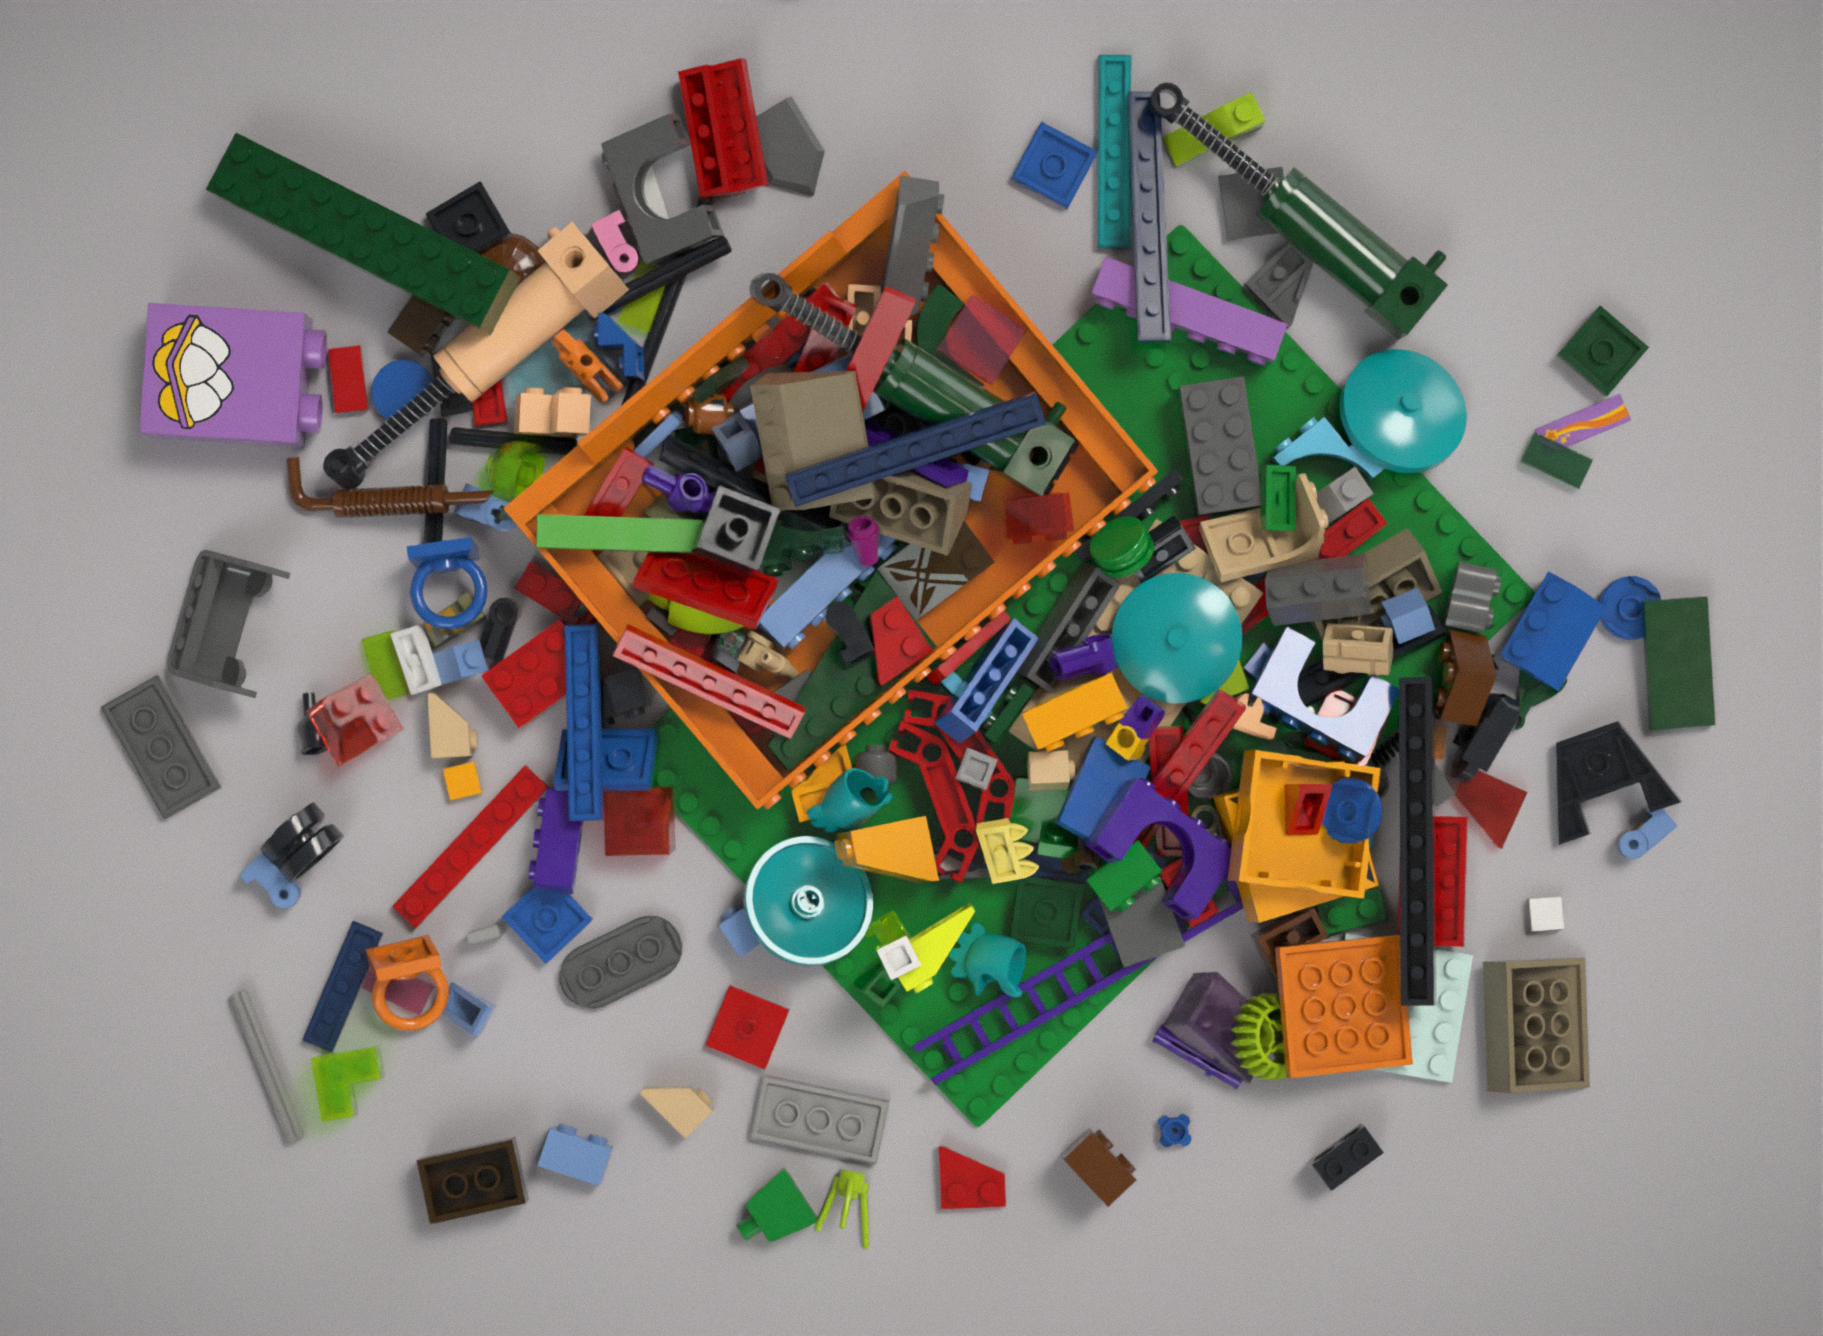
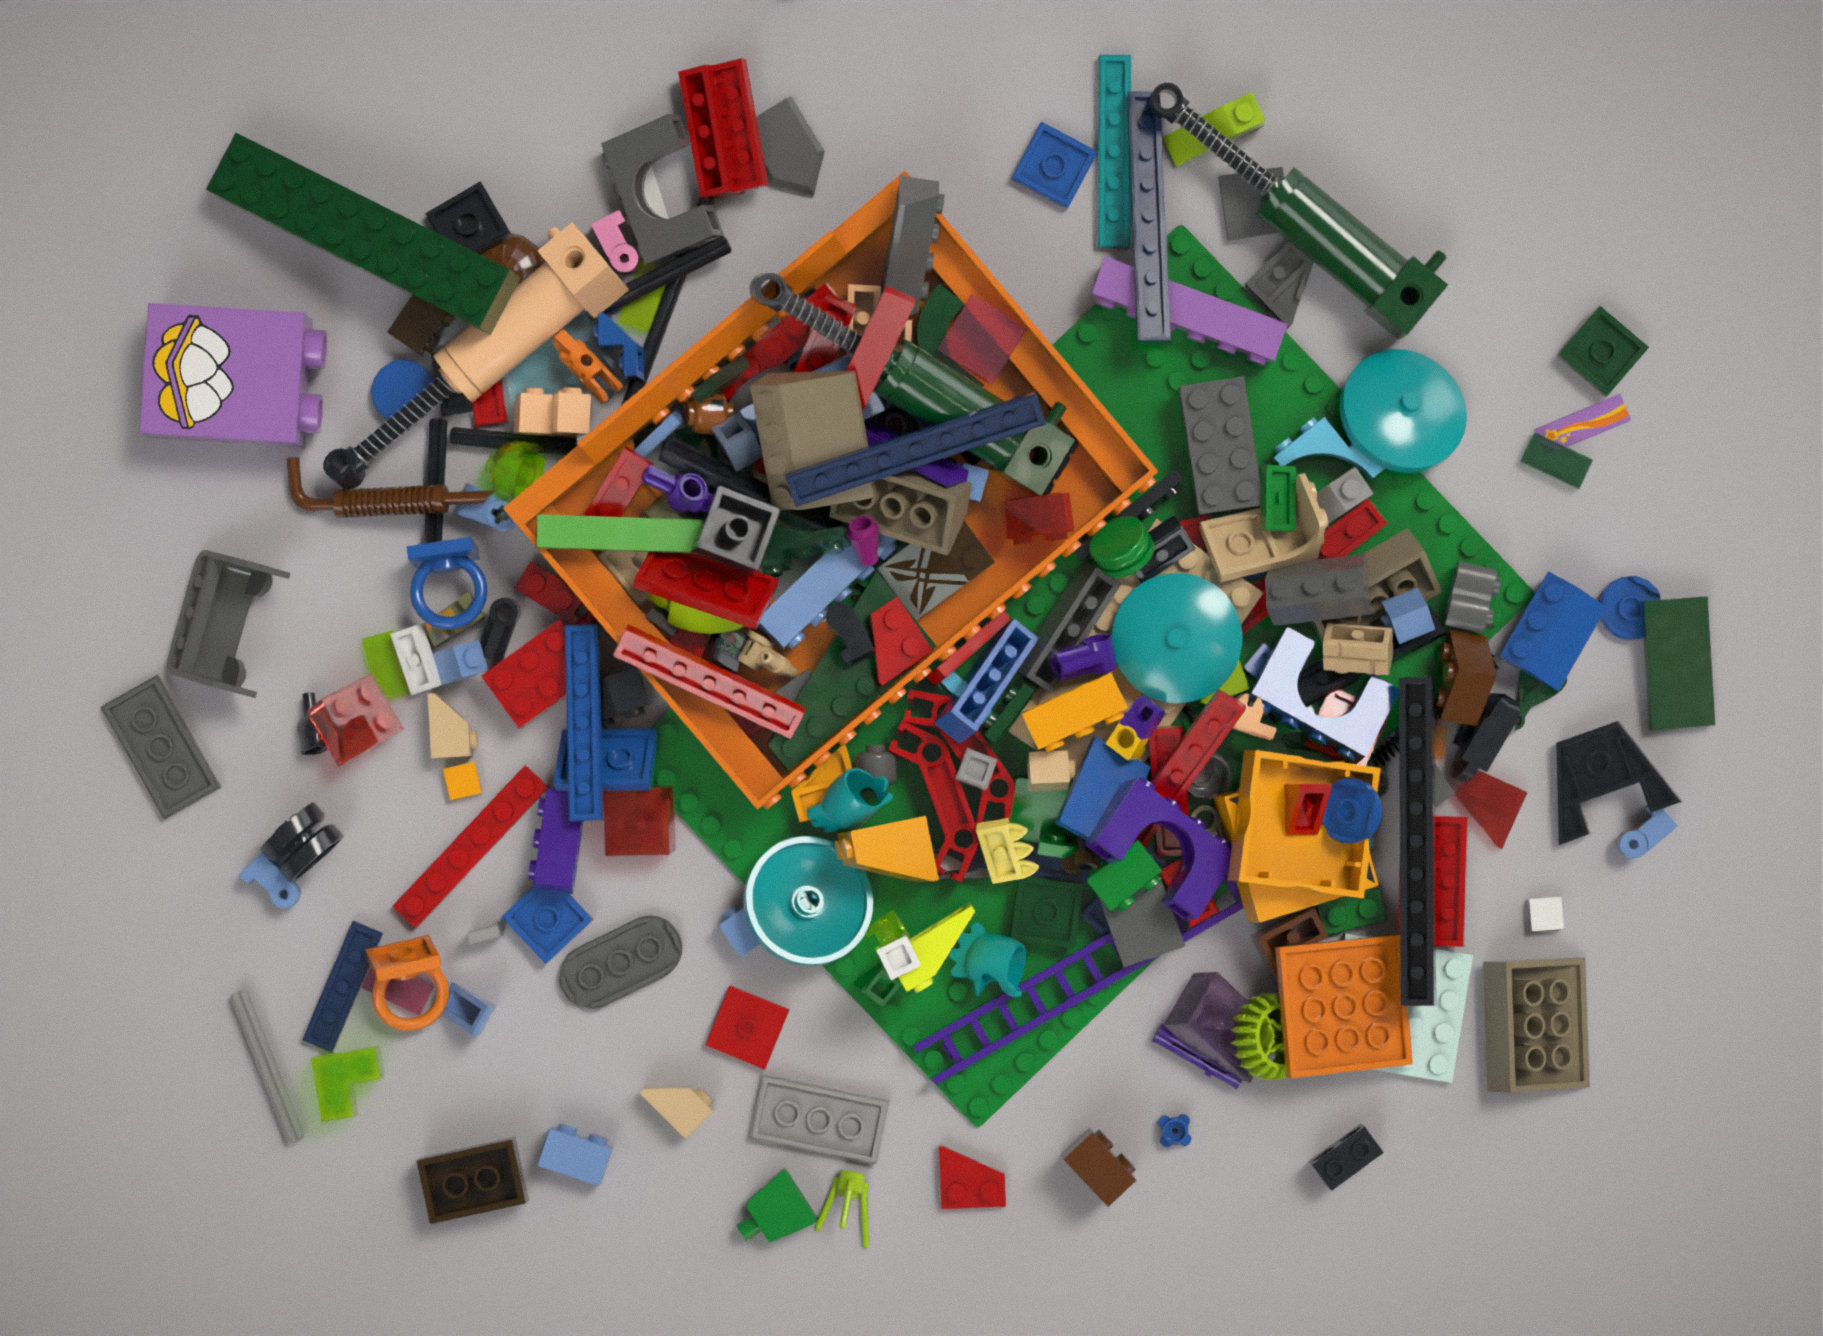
(348, 379): red tile -> none

